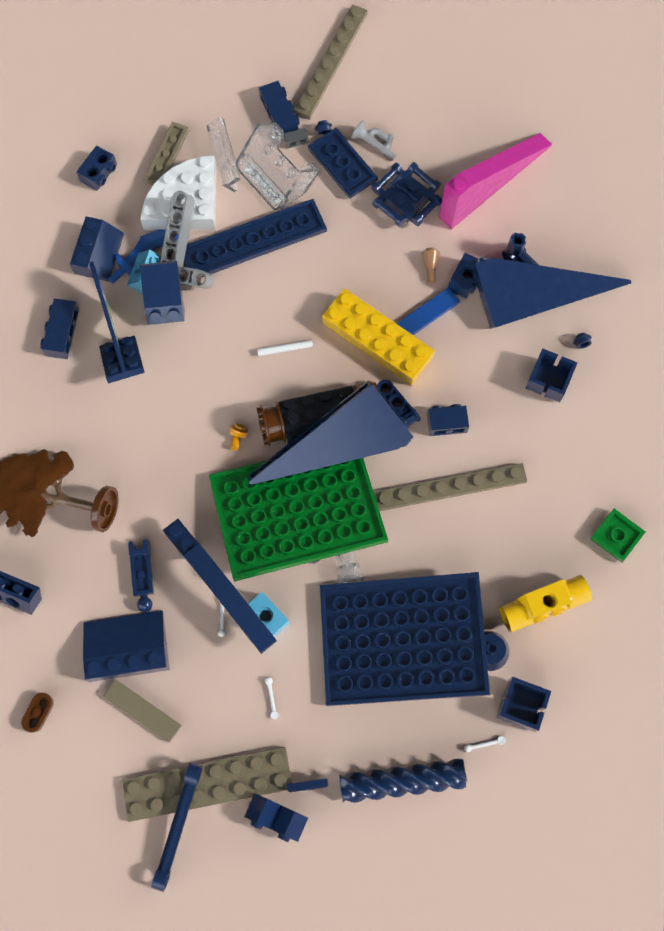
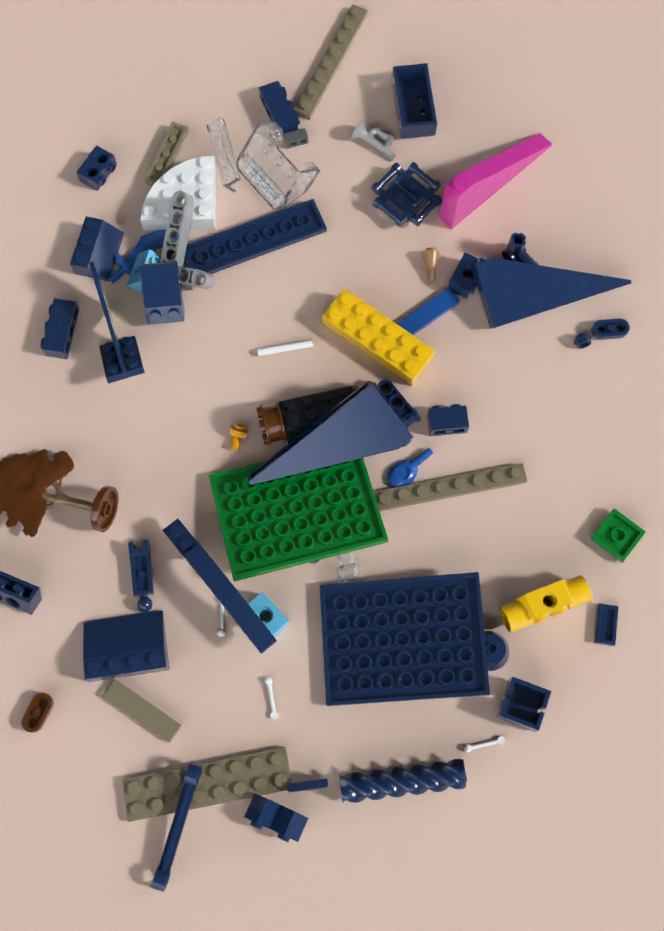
(323, 127): dark blue plate -> none
(342, 163): dark blue plate -> none
(405, 471): none -> blue piece
(408, 85): none -> dark blue piece
(550, 378): dark blue piece -> none
(606, 624): none -> dark blue tile
(609, 330): none -> dark blue plate

